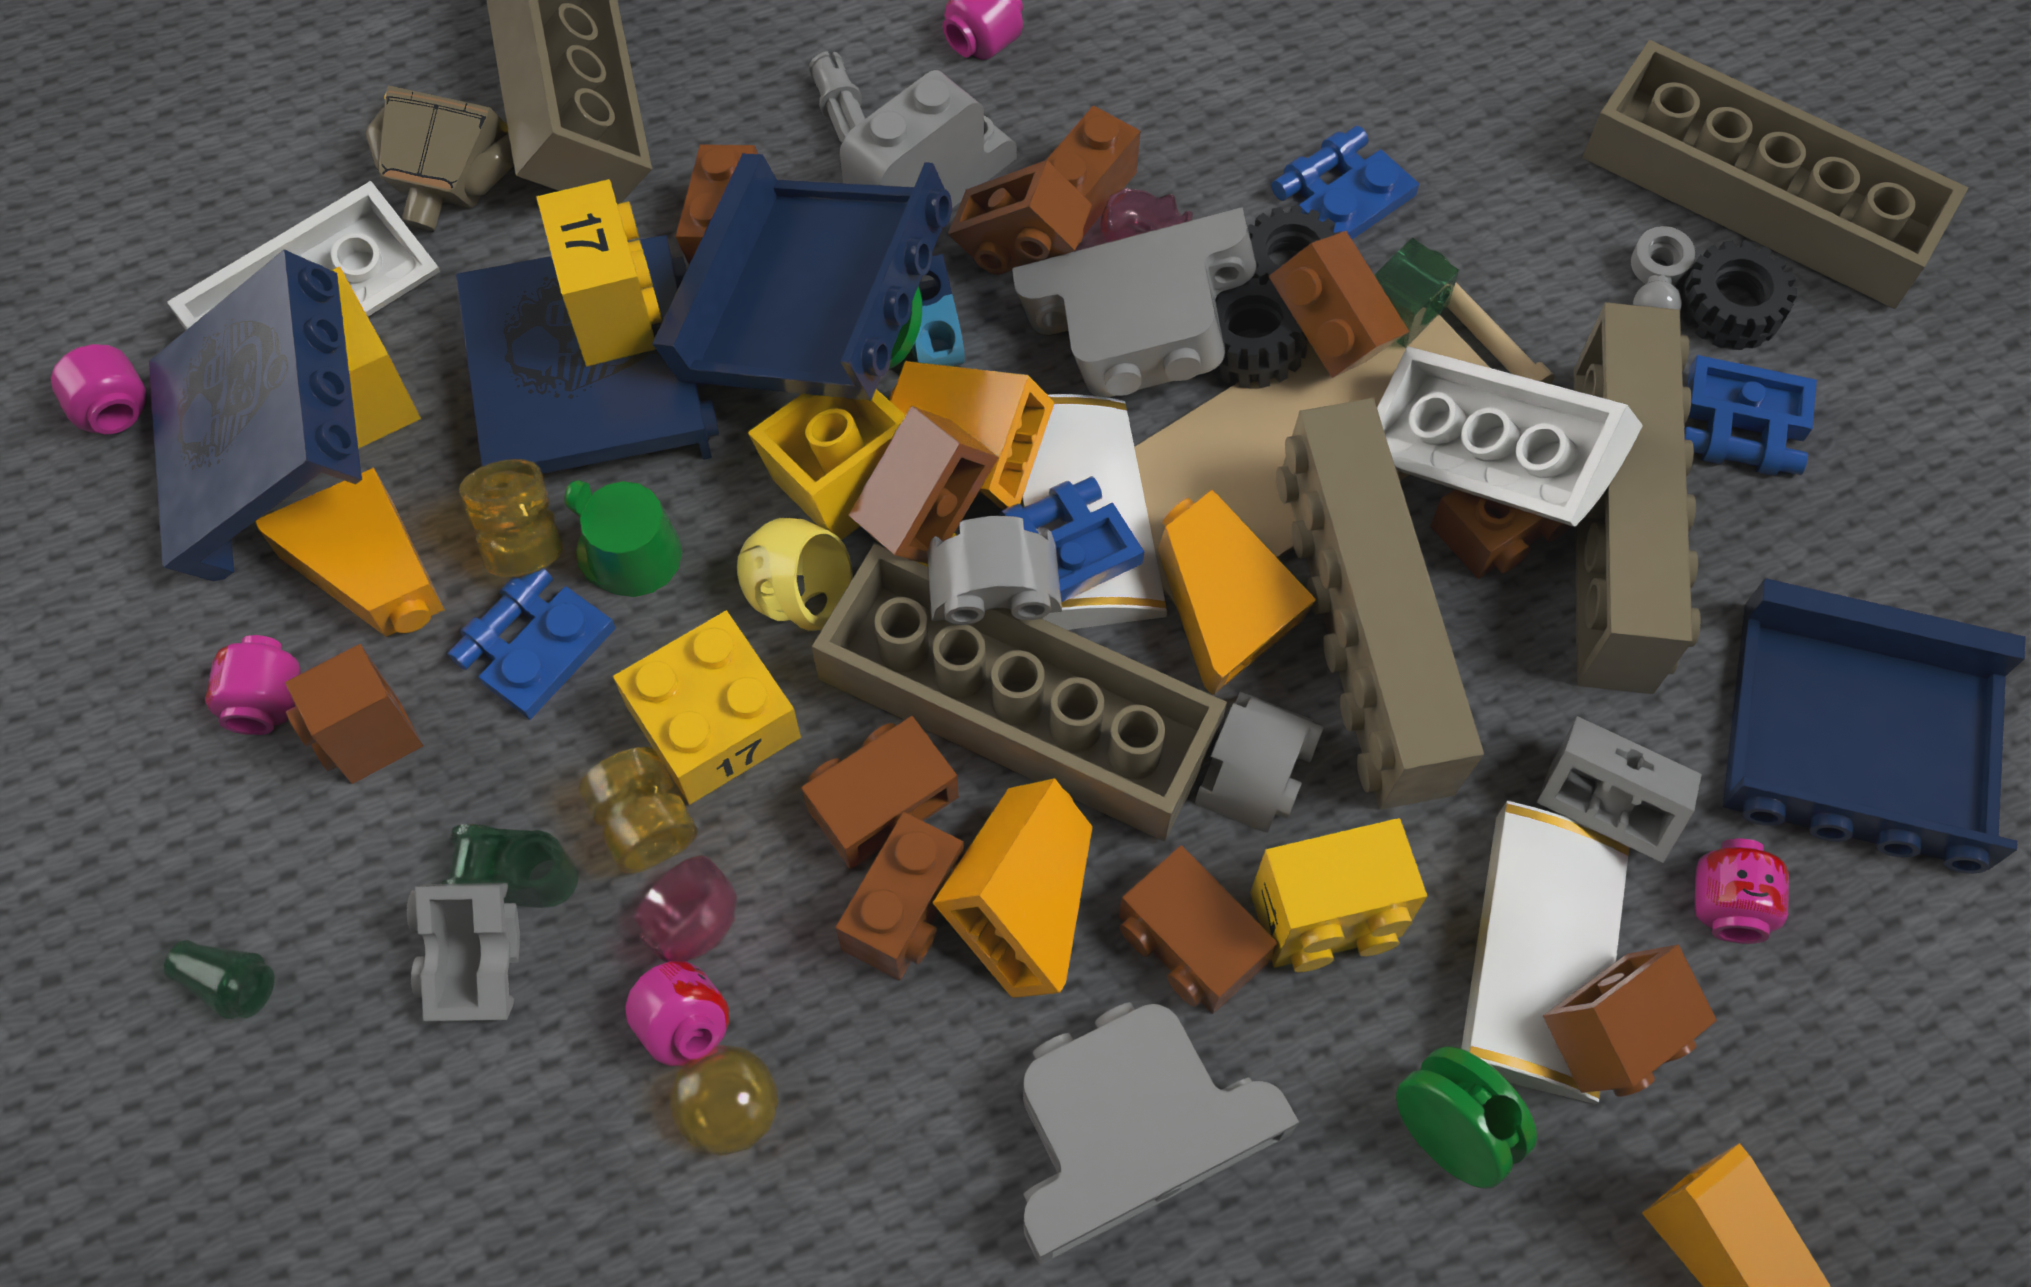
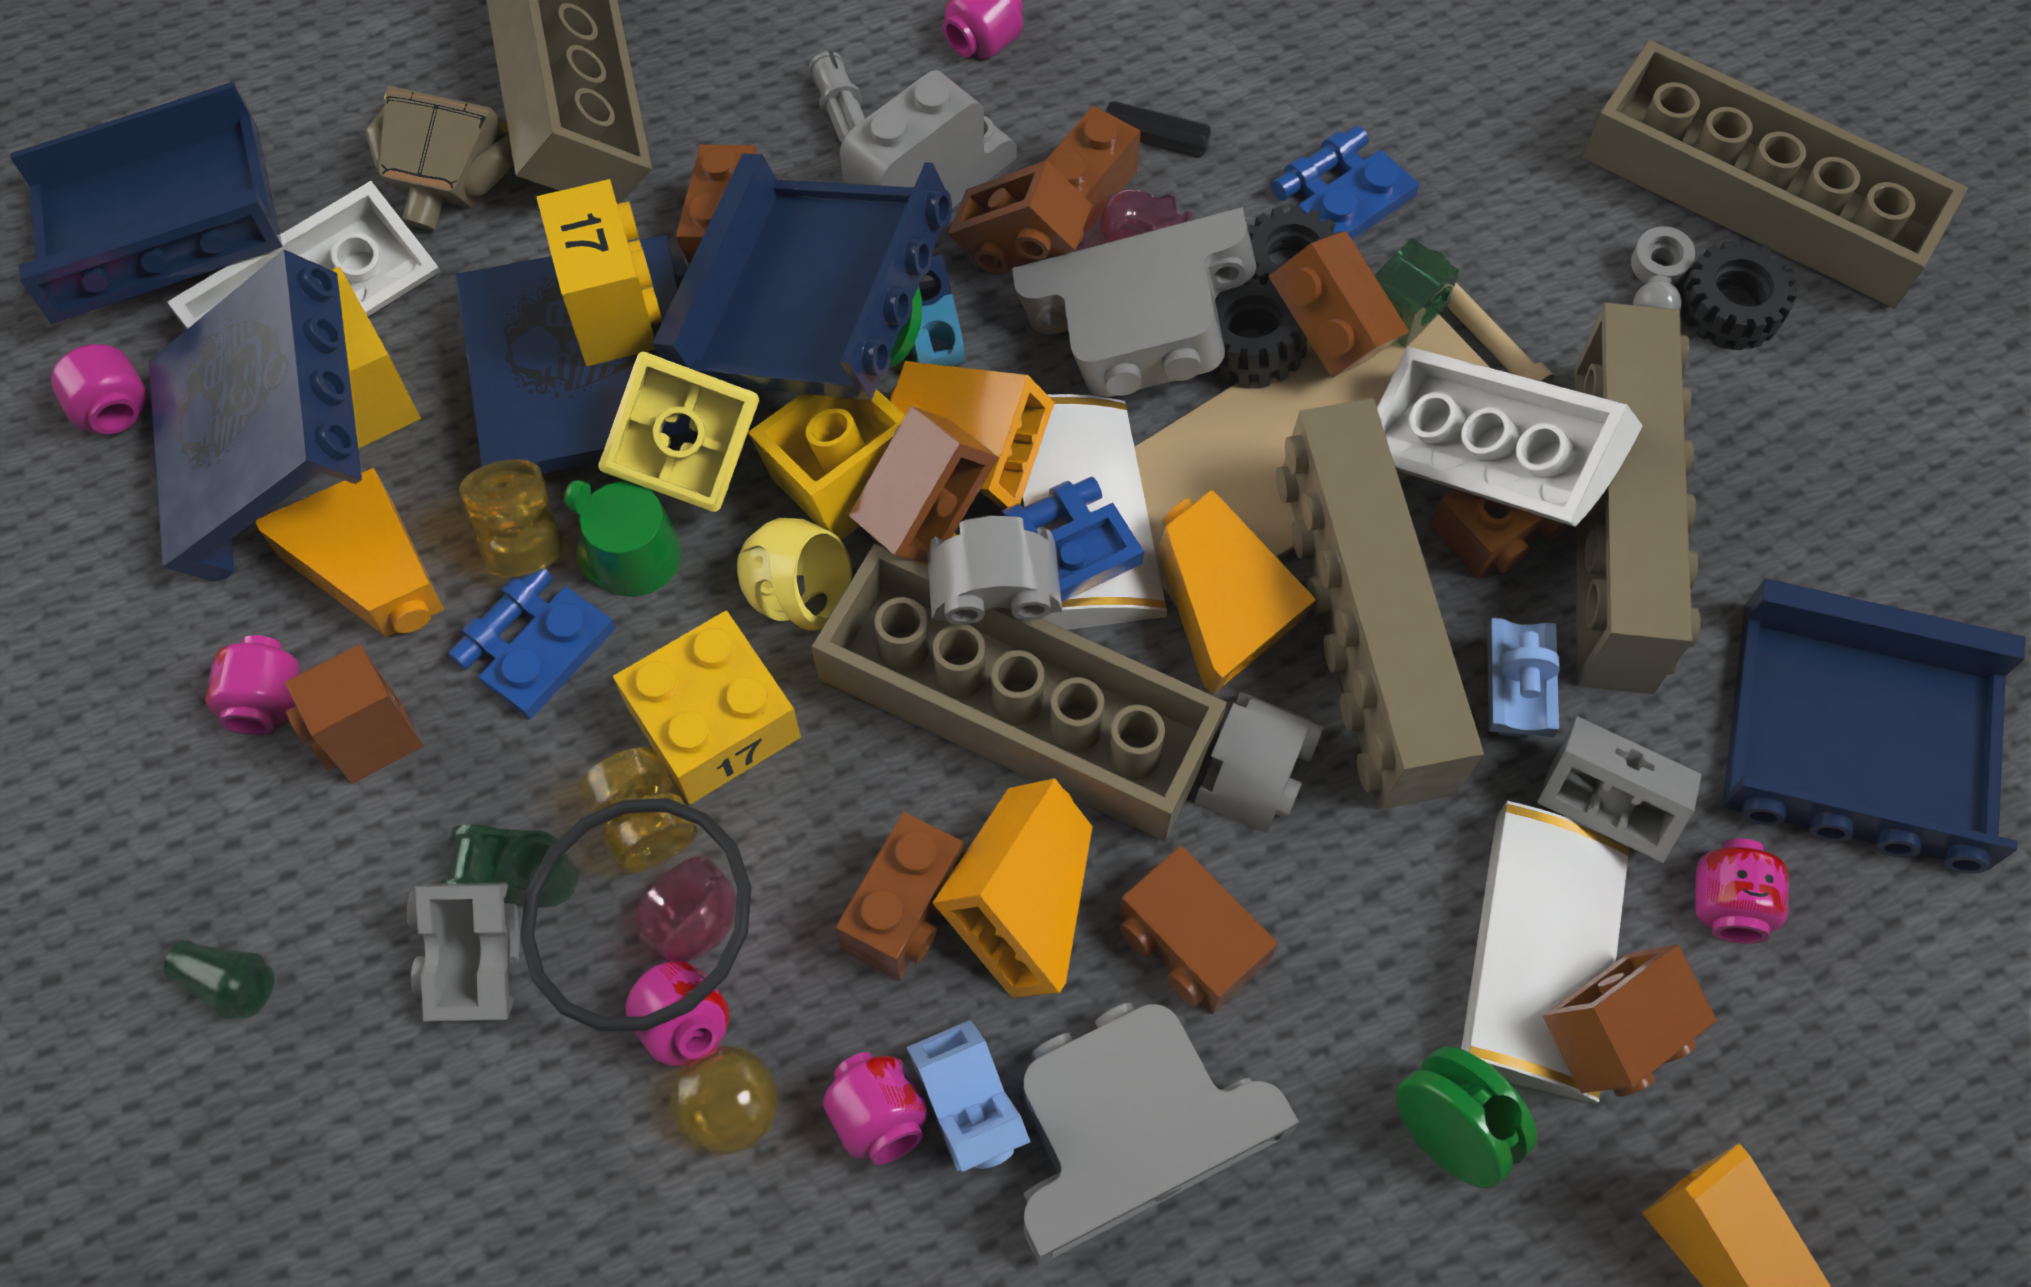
(146, 202): none -> dark blue panel
(660, 394): none -> light yellow brick
(696, 996): none -> black piece
(869, 790): dark orange brick -> none
(876, 1108): none -> dark pink head
(967, 1097): none -> light blue brick
(1164, 129): none -> black axle
(1338, 894): yellow brick -> none
(1522, 679): none -> light blue hips
(1752, 400): blue plate -> none

